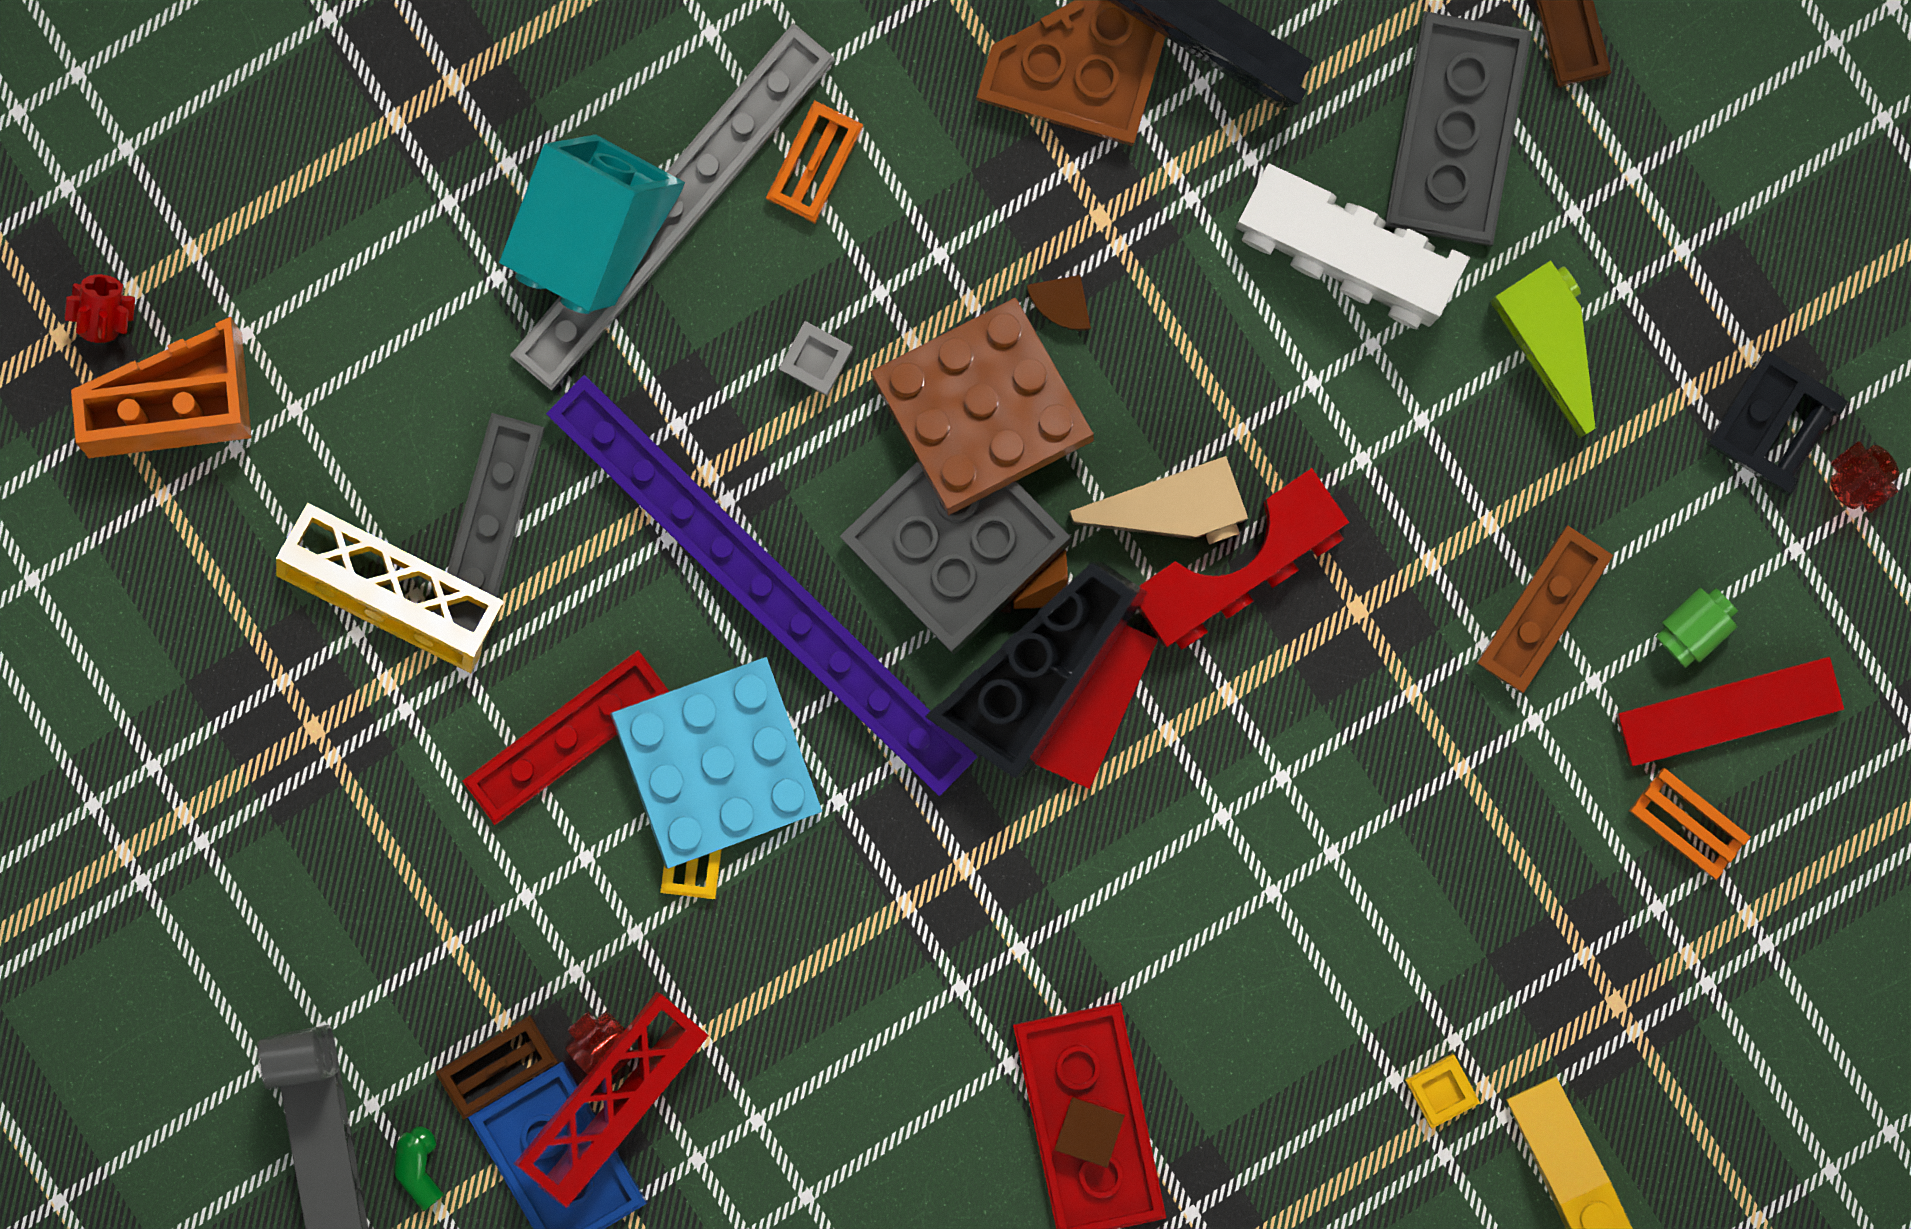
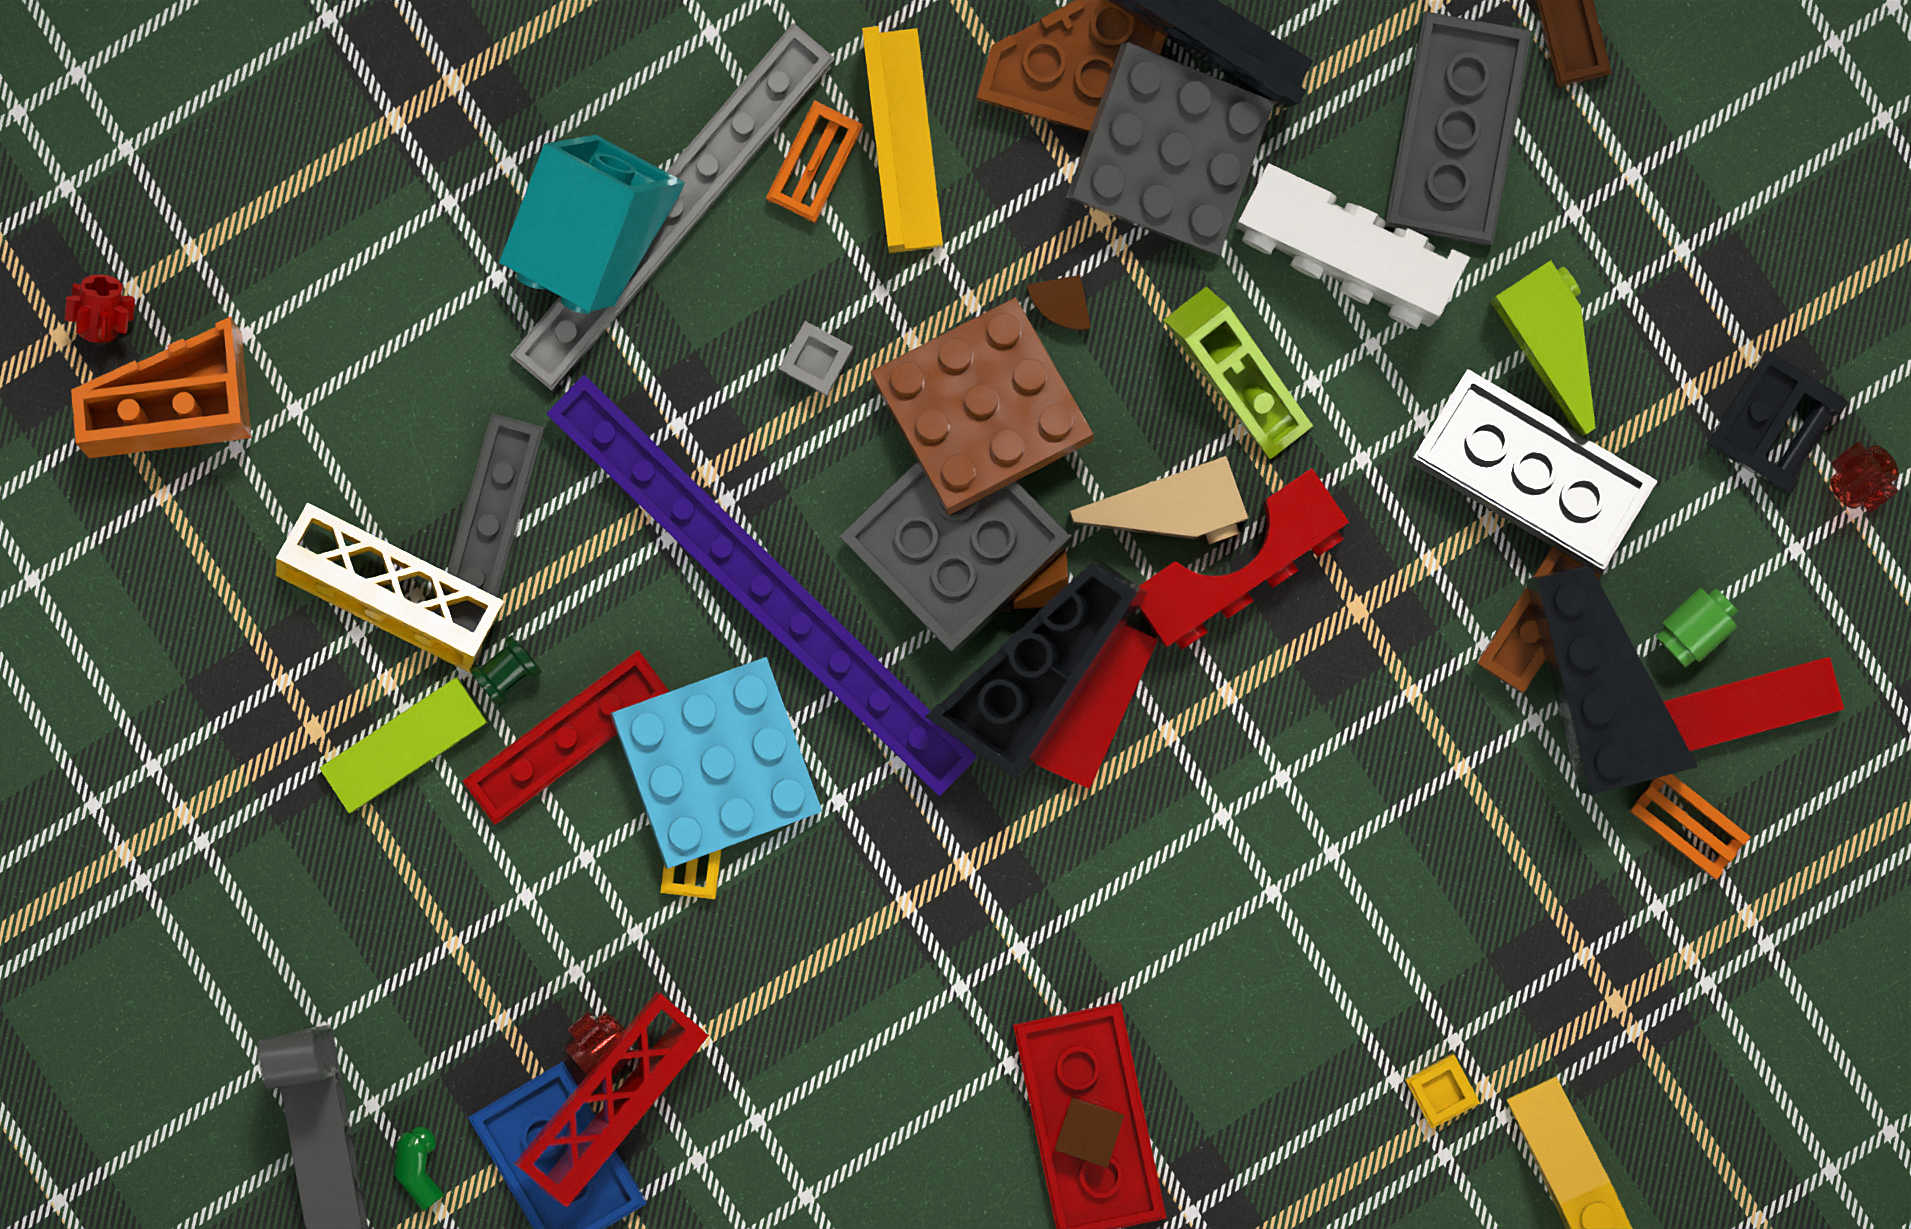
(403, 745): none -> lime tile
(505, 670): none -> dark green bush
(538, 1042): reddish brown tile -> none
(902, 139): none -> yellow fence
(1170, 149): none -> dark grey plate
(1238, 371): none -> lime slope
(1534, 471): none -> tile
(1602, 690): none -> black wedge

